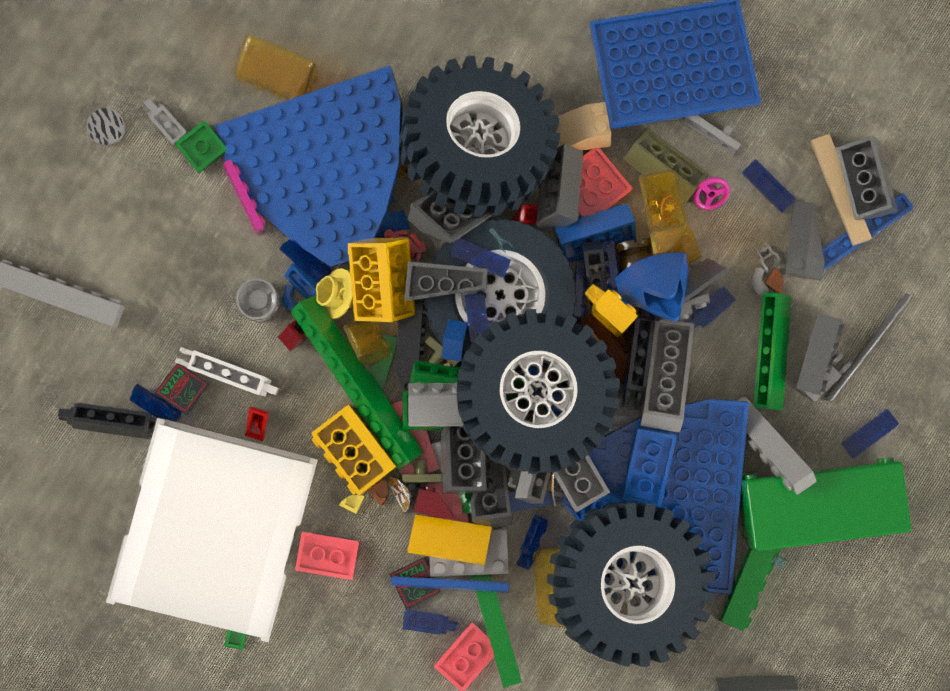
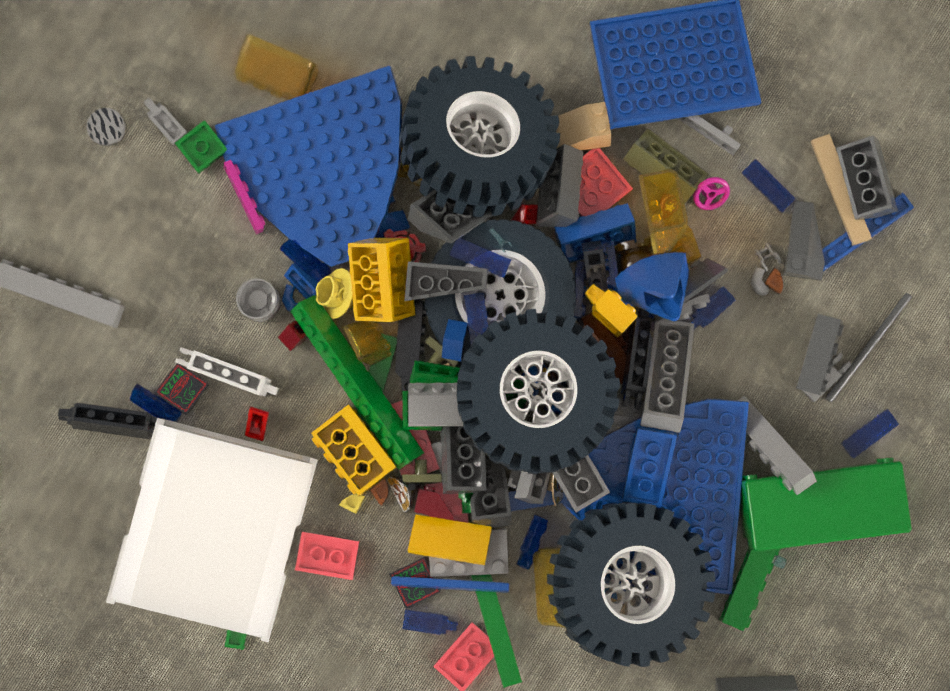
(772, 351): green brick -> none

